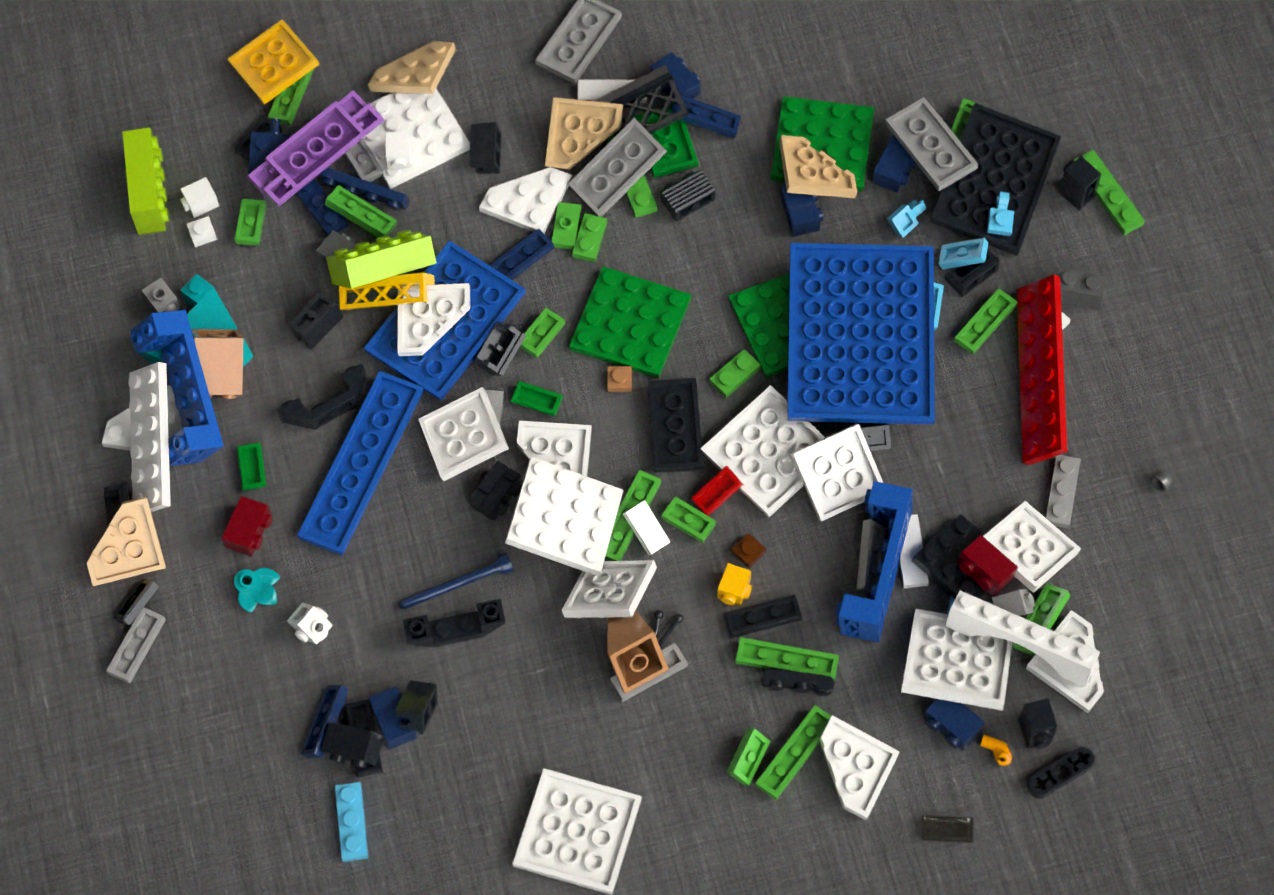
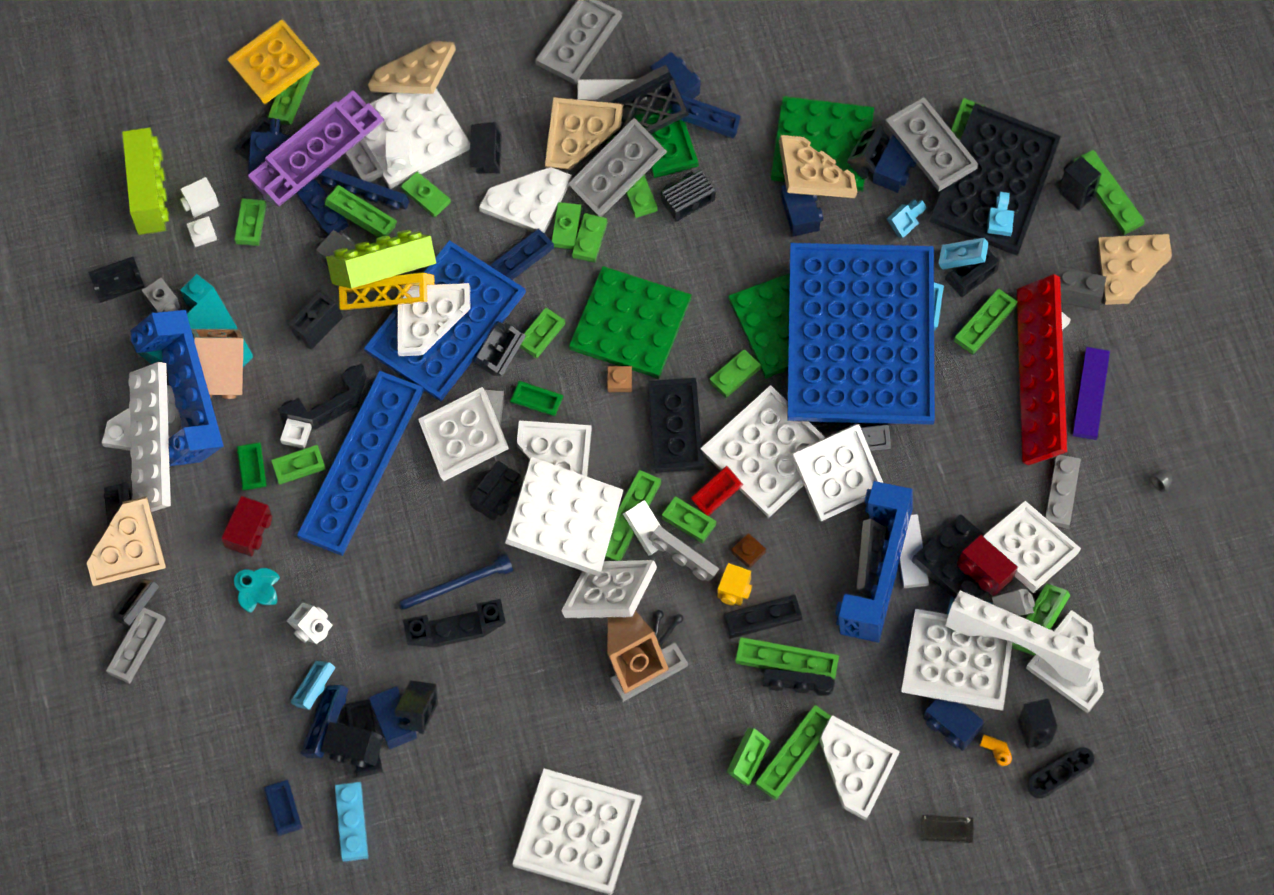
(116, 279): none -> black hinge
(283, 807): none -> dark blue tile
(295, 433): none -> white plate
(298, 464): none -> bright green plate
(312, 685): none -> medium azure plate
(425, 194): none -> bright green plate
(683, 554): none -> light grey plate
(867, 150): none -> black hinge
(1091, 393): none -> dark purple tile
(1130, 264): none -> tan plate

